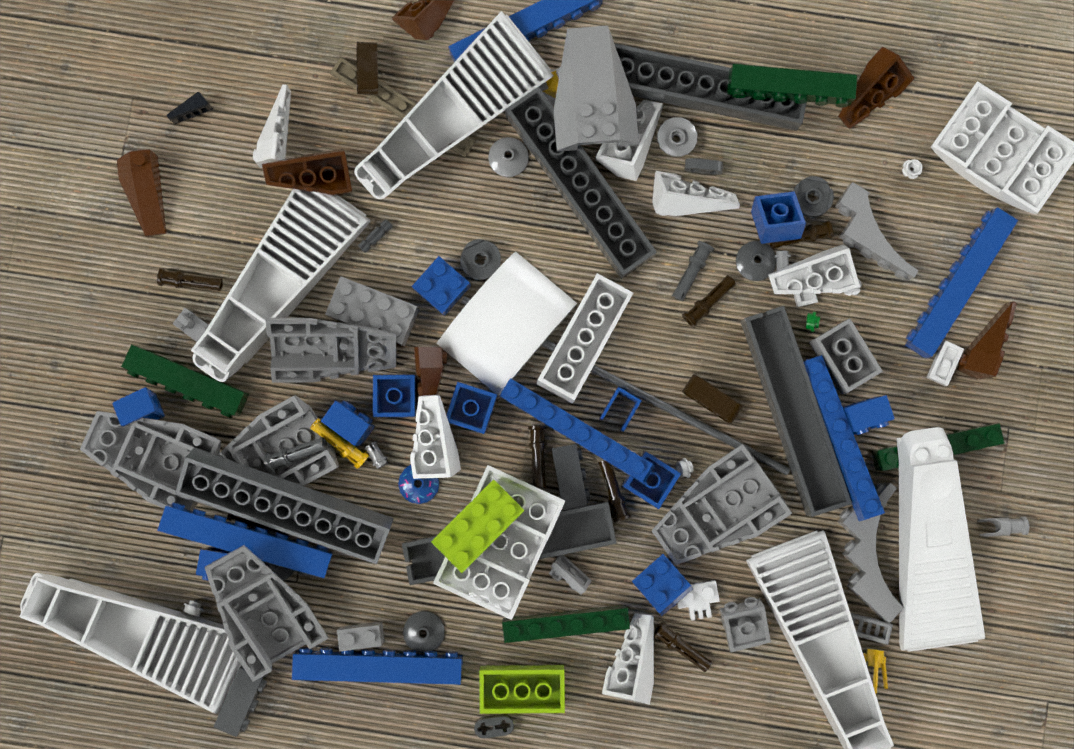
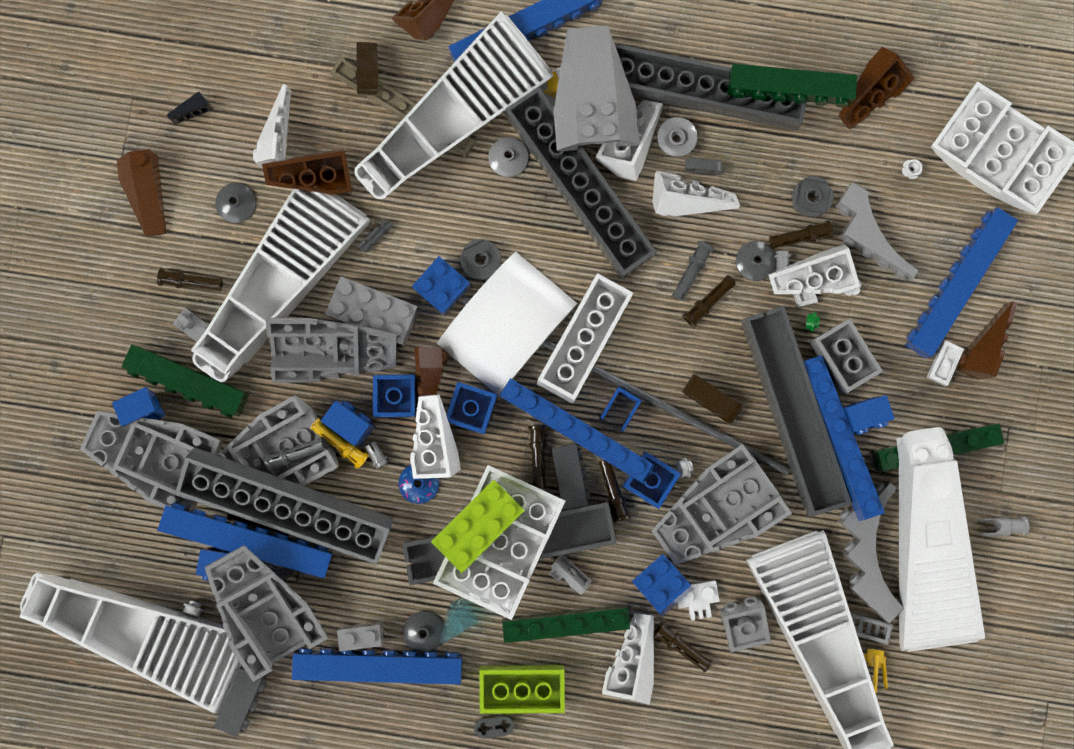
(242, 209): none -> dark grey dish
(457, 620): none -> clear light blue slope
(778, 217): blue brick -> none

